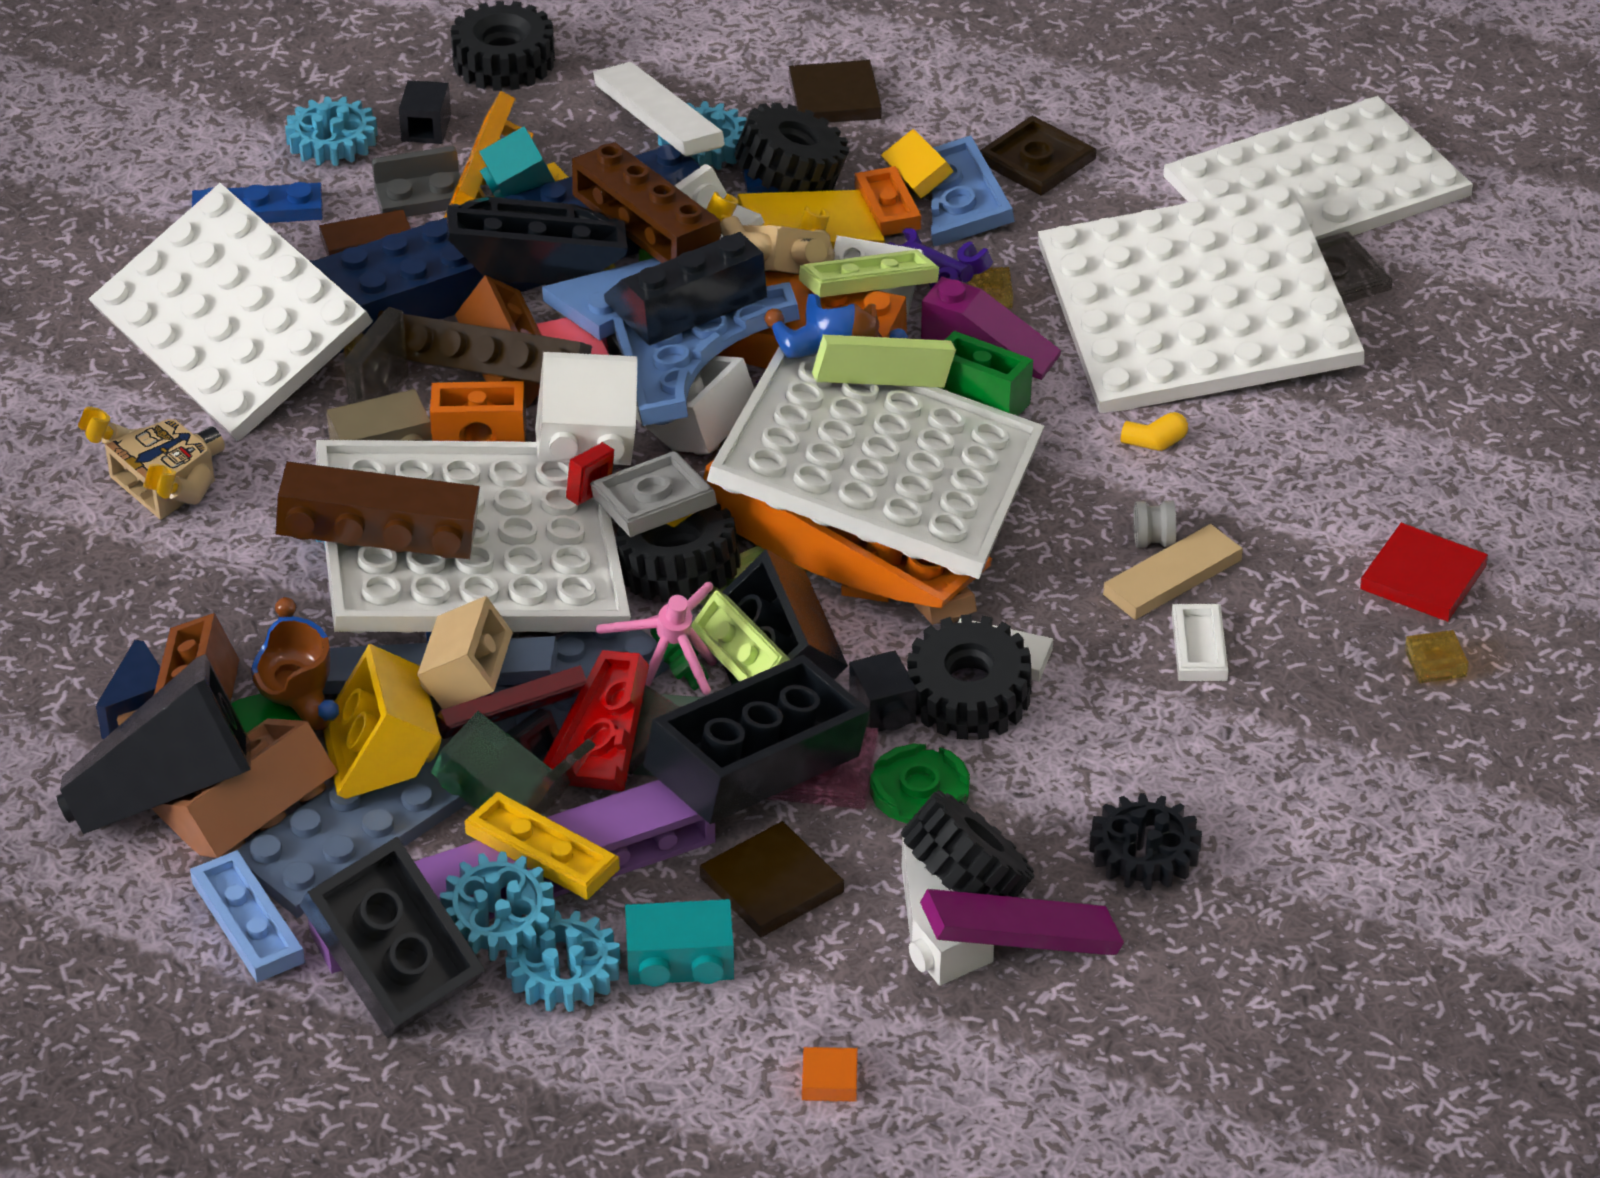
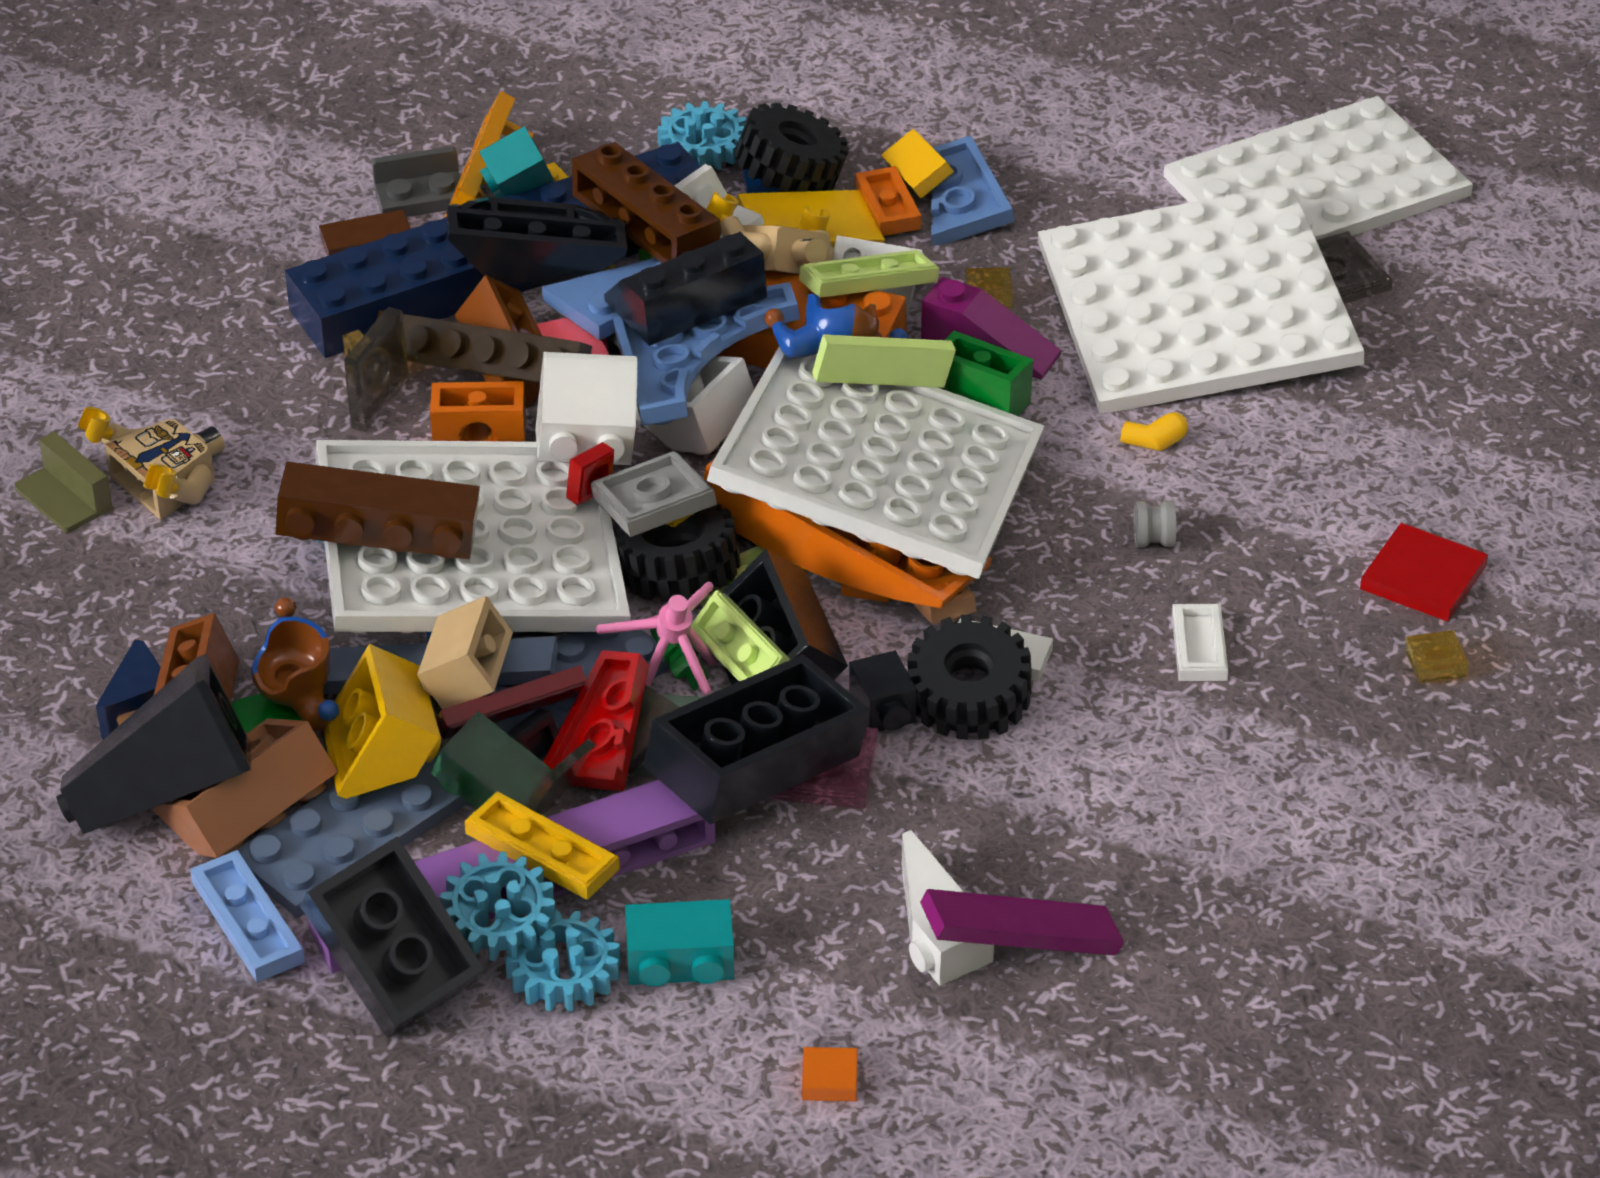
(68, 487): none -> olive panel
(230, 311): white plate -> none
(278, 202): blue plate -> none
(331, 131): medium azure gear -> none
(382, 418): dark tan brick -> none
(424, 112): black brick -> none
(503, 45): black tyre -> none
(659, 109): white tile -> none
(771, 879): dark brown tile -> none
(836, 90): dark brown tile -> none
(903, 795): green tile -> none
(965, 849): black tyre -> none
(969, 261): dark purple bar -> none
(1037, 155): dark brown tile -> none
(1169, 847): black gear -> none
(1172, 571): tan tile -> none

